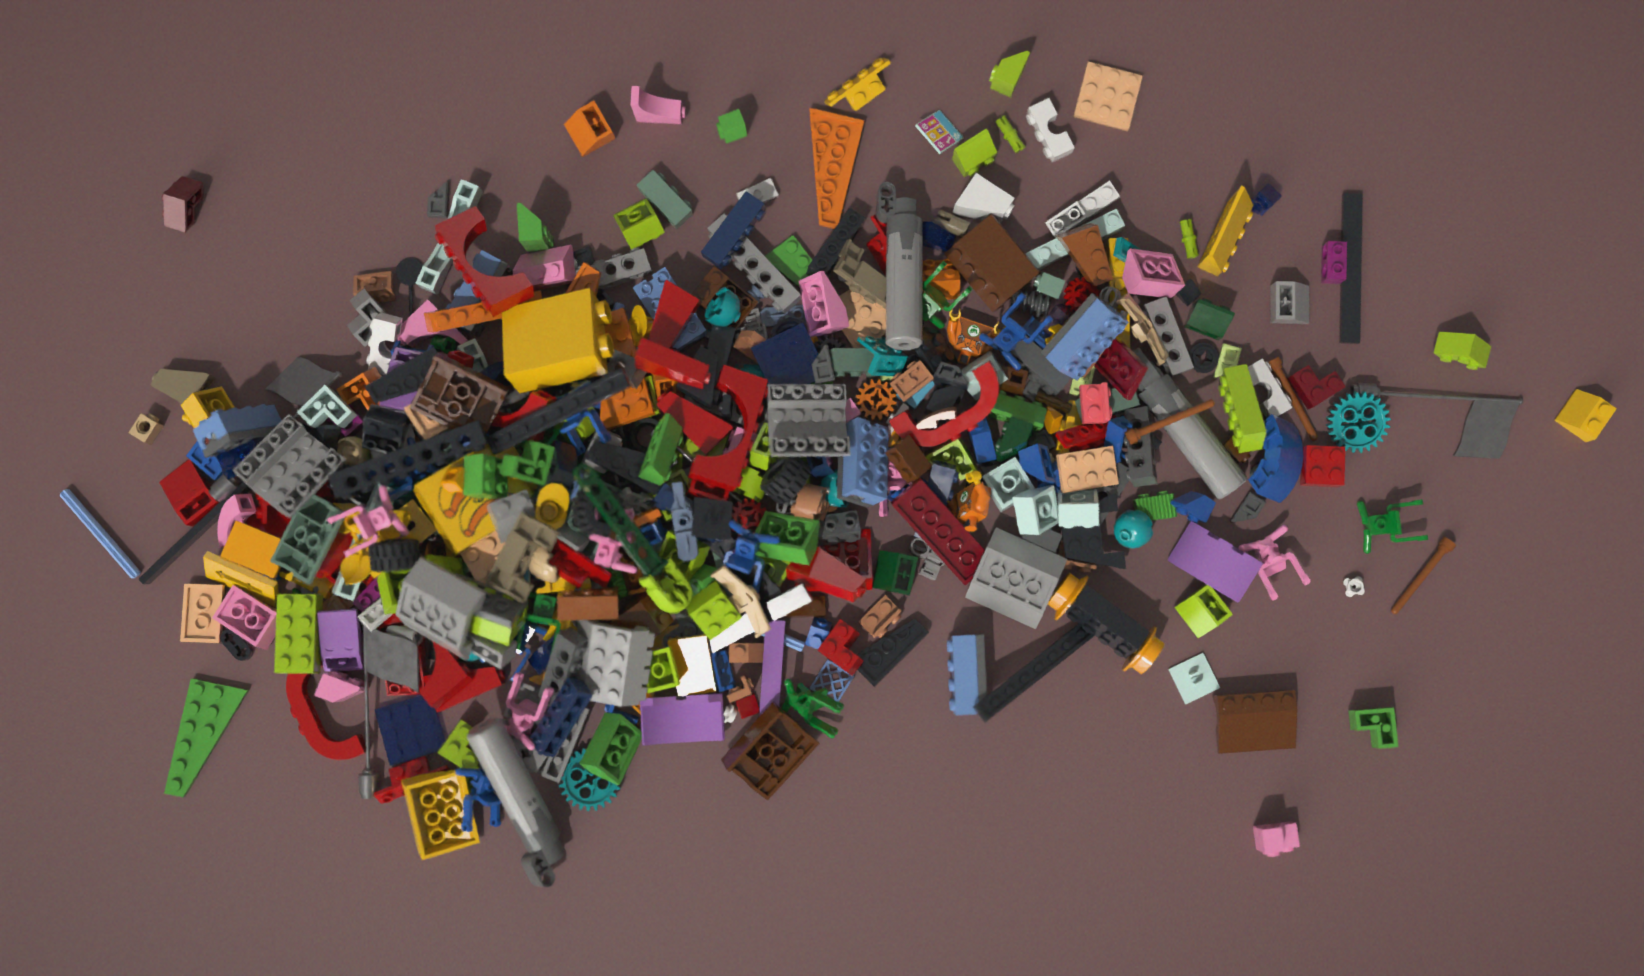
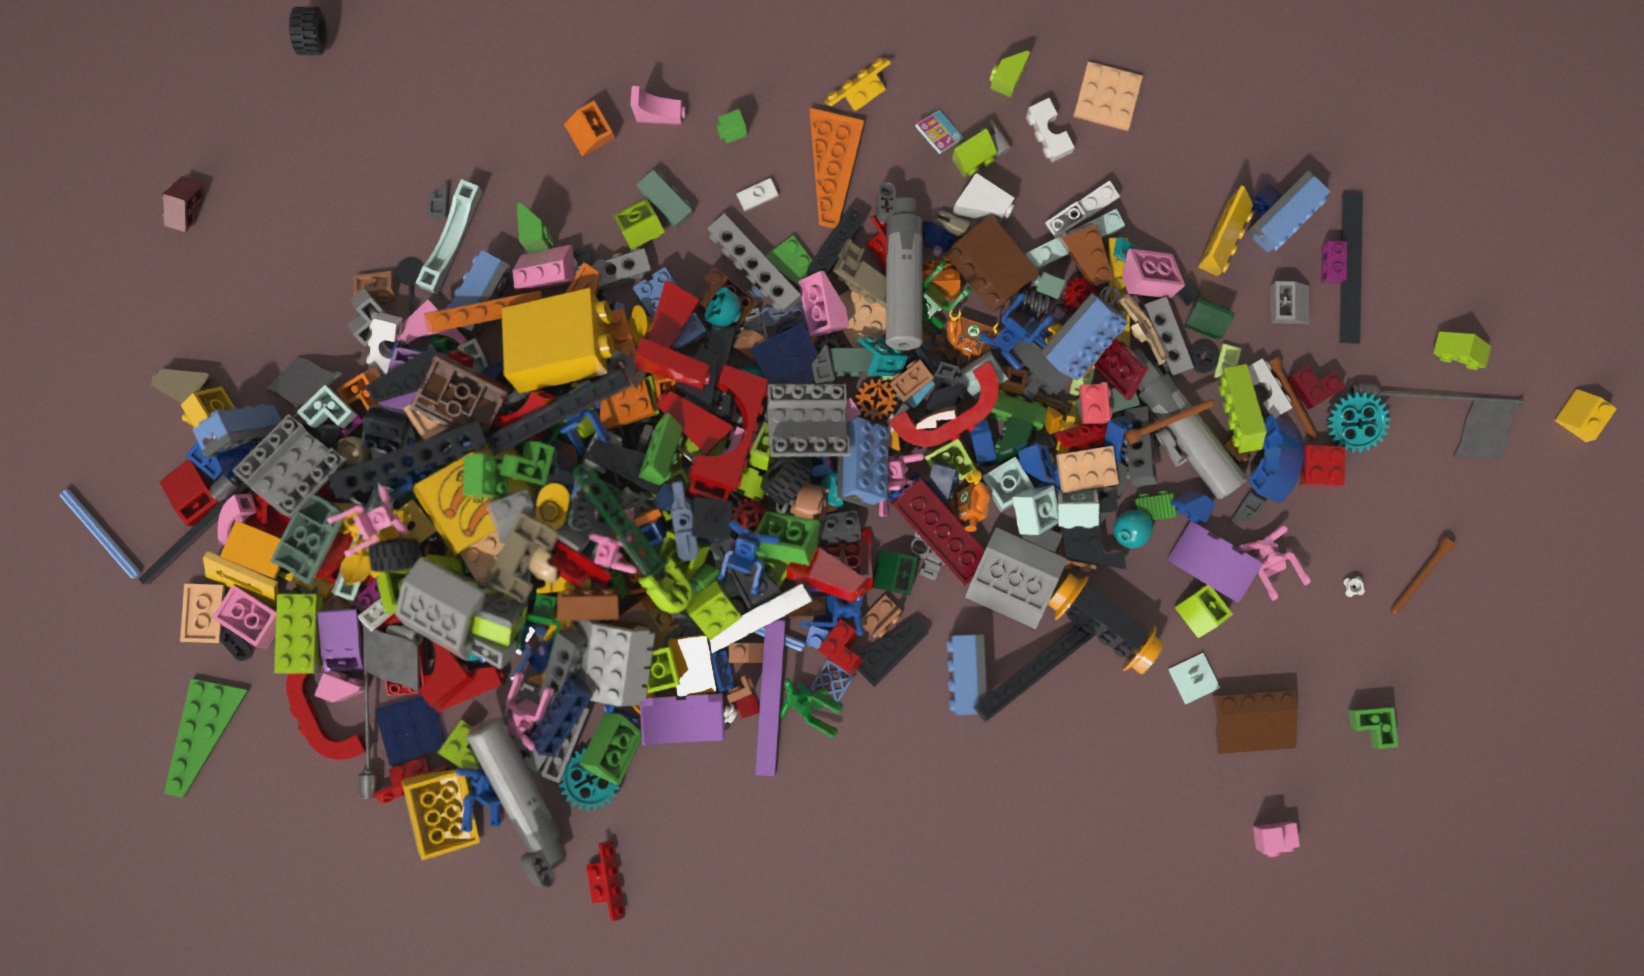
(138, 428): tan brick -> none
(307, 30): none -> black tyre
(453, 480): light orange slope -> none
(495, 292): red arch -> none
(605, 881): none -> red bracket
(644, 438): none -> dark grey tile
(734, 230): dark blue brick -> none
(744, 599): tan plate -> none
(769, 751): reddish brown piece -> none
(839, 608): none -> blue piece
(908, 459): reddish brown brick -> none
(998, 139): none -> light grey hinge
(1010, 134): lime pin -> none
(1167, 441): none -> light grey piece
(1189, 238): lime pin -> none
(1289, 212): none -> medium blue piece
(1385, 524): green piece -> none

